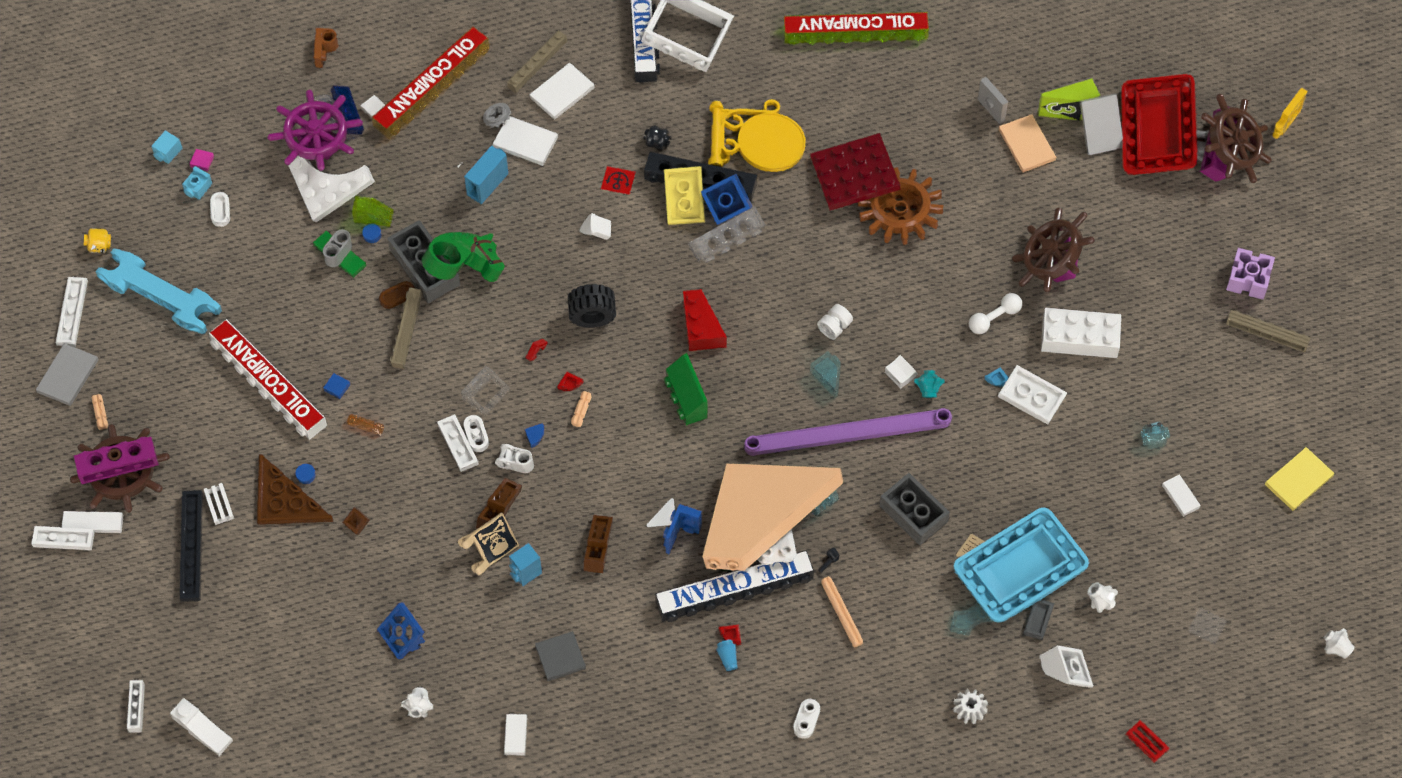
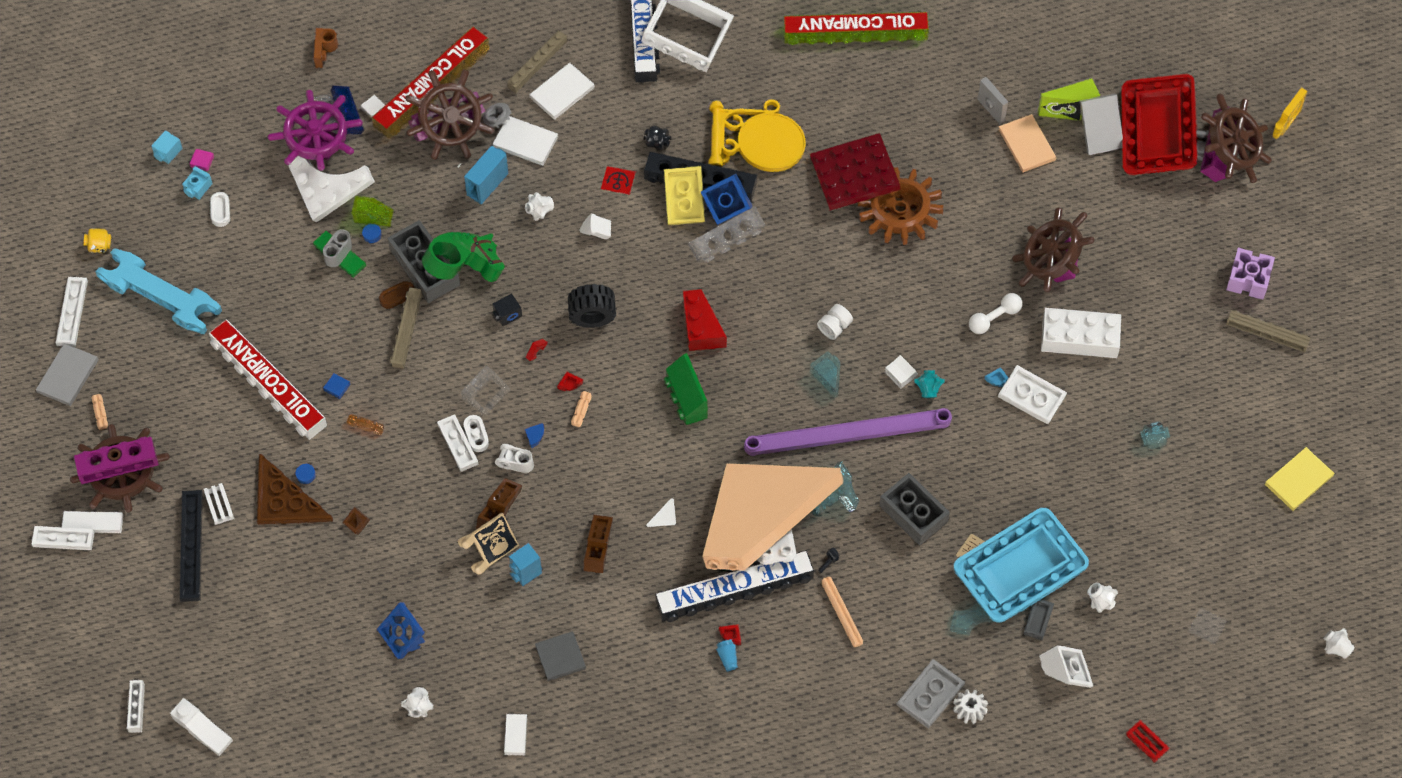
(448, 115): none -> reddish brown brick
(506, 310): none -> black brick
(539, 205): none -> white rock
(685, 518): blue bracket -> none
(806, 717): white plate -> none
(846, 491): none -> clear light blue tile
(930, 693): none -> light grey tile
(1181, 495): white tile -> none

